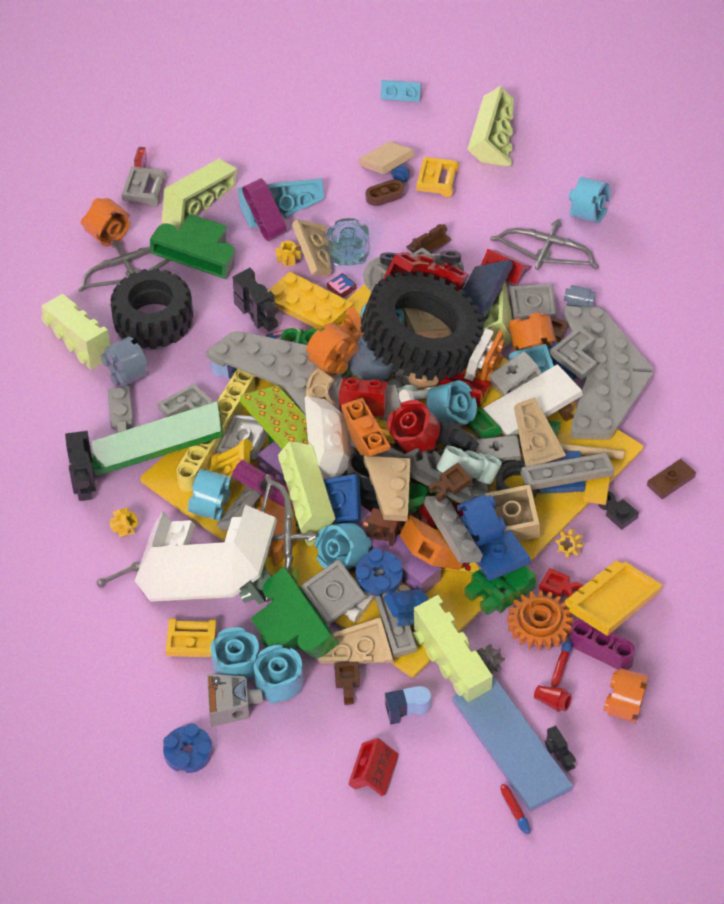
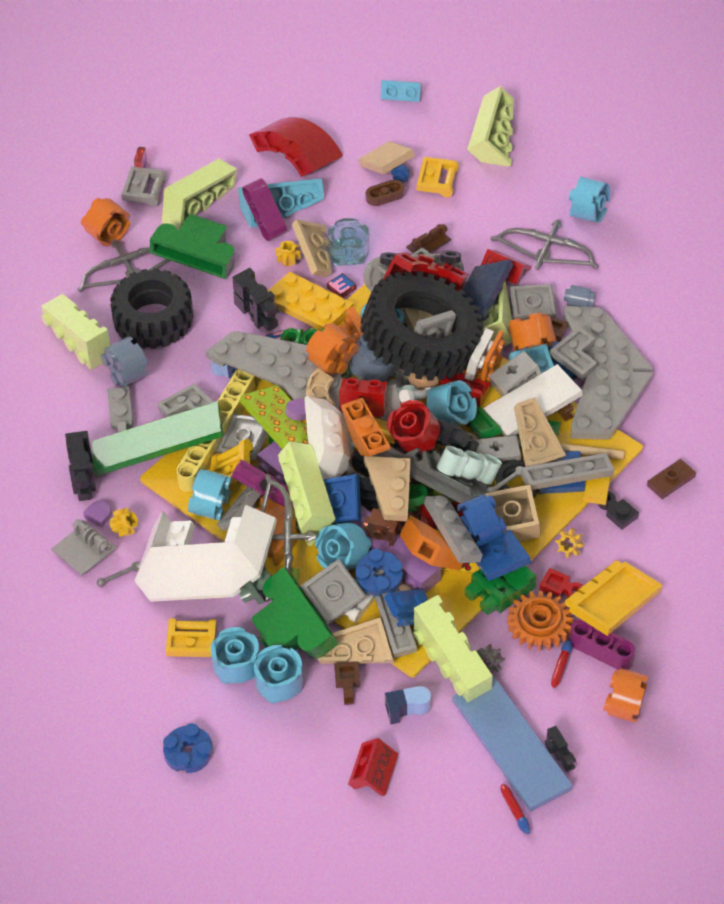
(83, 547): none -> light grey hinge
(98, 512): none -> medium lavender tile
(230, 698): light grey torso -> none
(296, 409): none -> medium lavender tile
(300, 140): none -> red panel
(436, 326): none -> light grey plate
(452, 480): reddish brown plate -> none
(517, 473): none -> light grey hinge
(553, 697): red cone -> none

